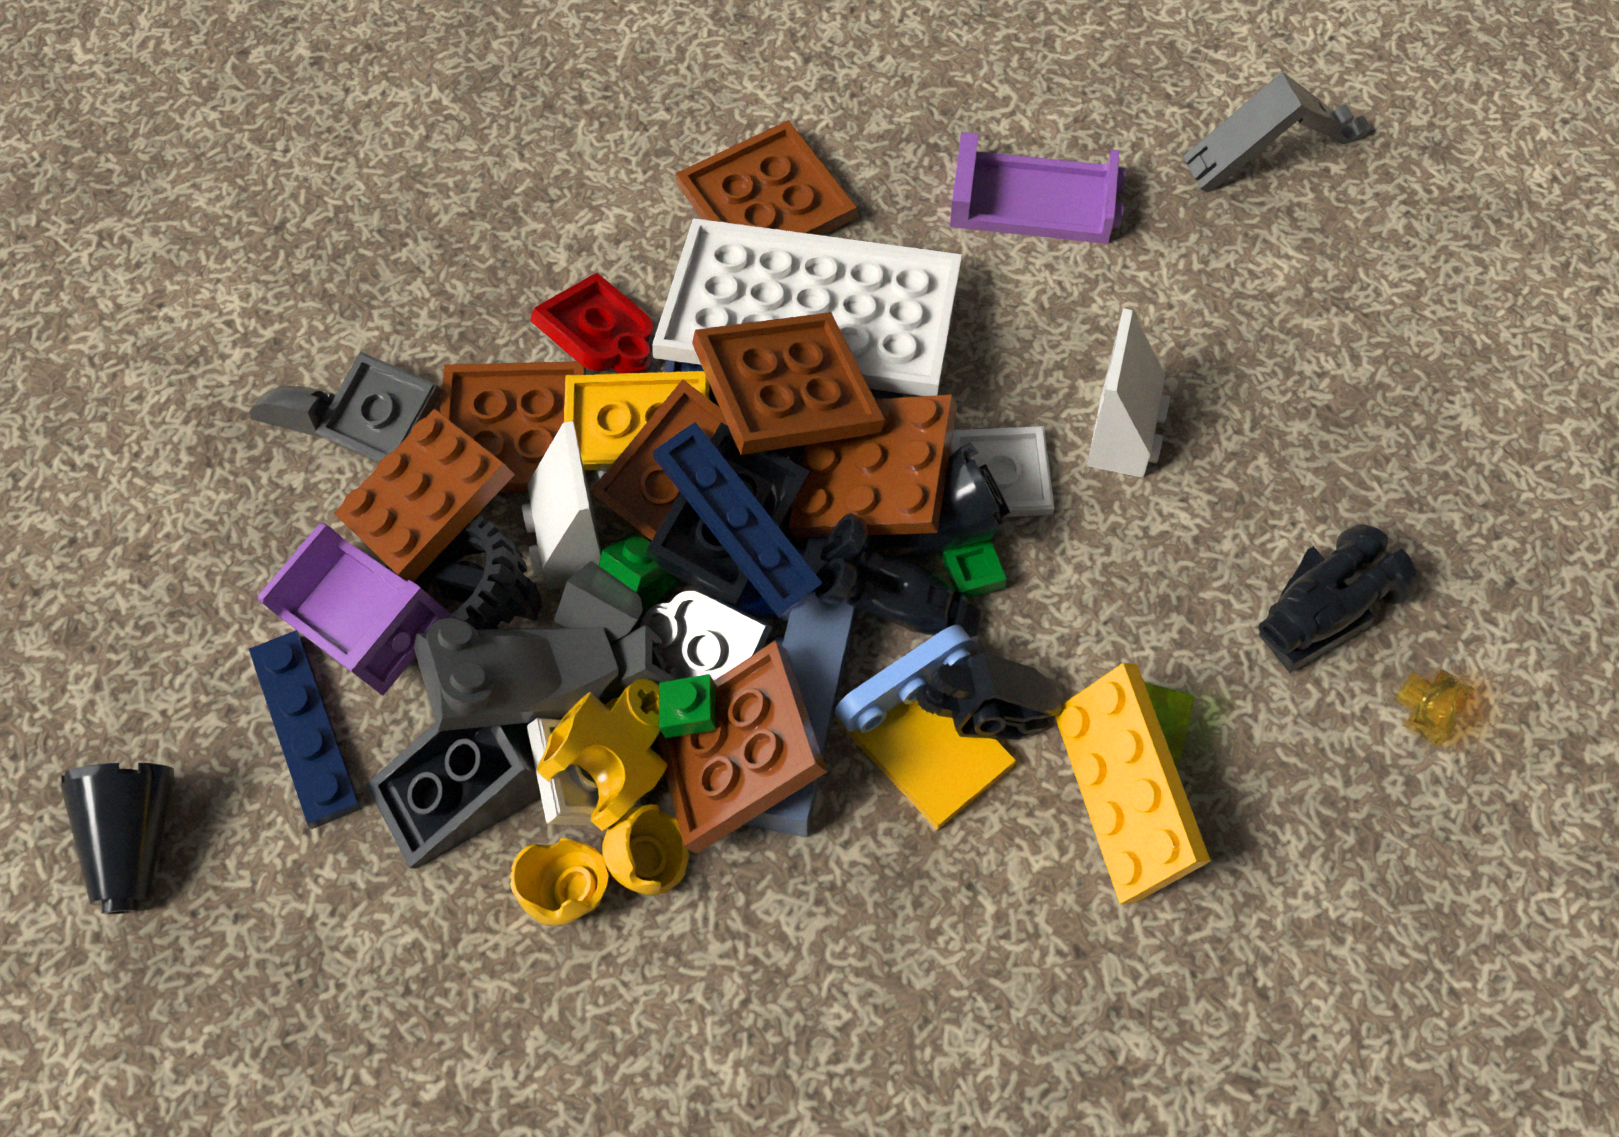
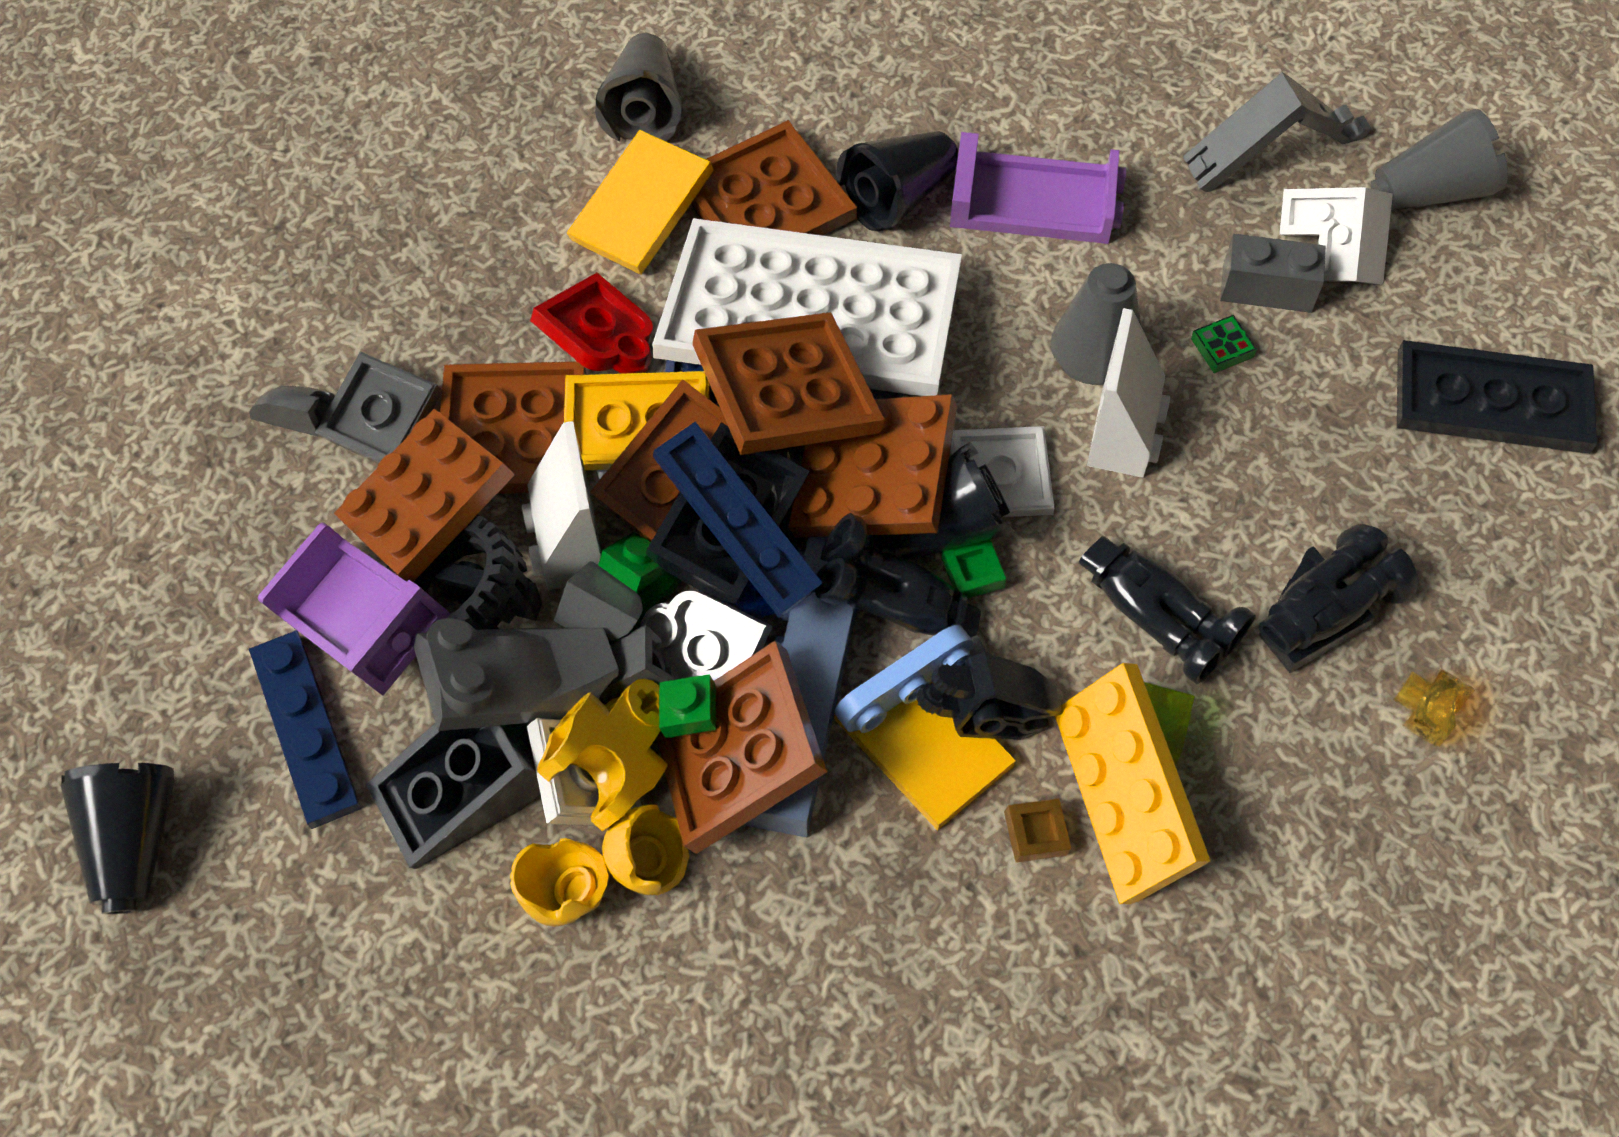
(640, 92): none -> dark grey cone
(640, 201): none -> yellow tile
(894, 175): none -> black cone
(1037, 830): none -> pearl gold plate
(1090, 323): none -> dark grey cone
(1145, 587): none -> black piece
(1223, 344): none -> green tile
(1273, 273): none -> dark grey brick
(1349, 223): none -> white panel
(1446, 165): none -> dark grey cone
(1496, 396): none -> black plate

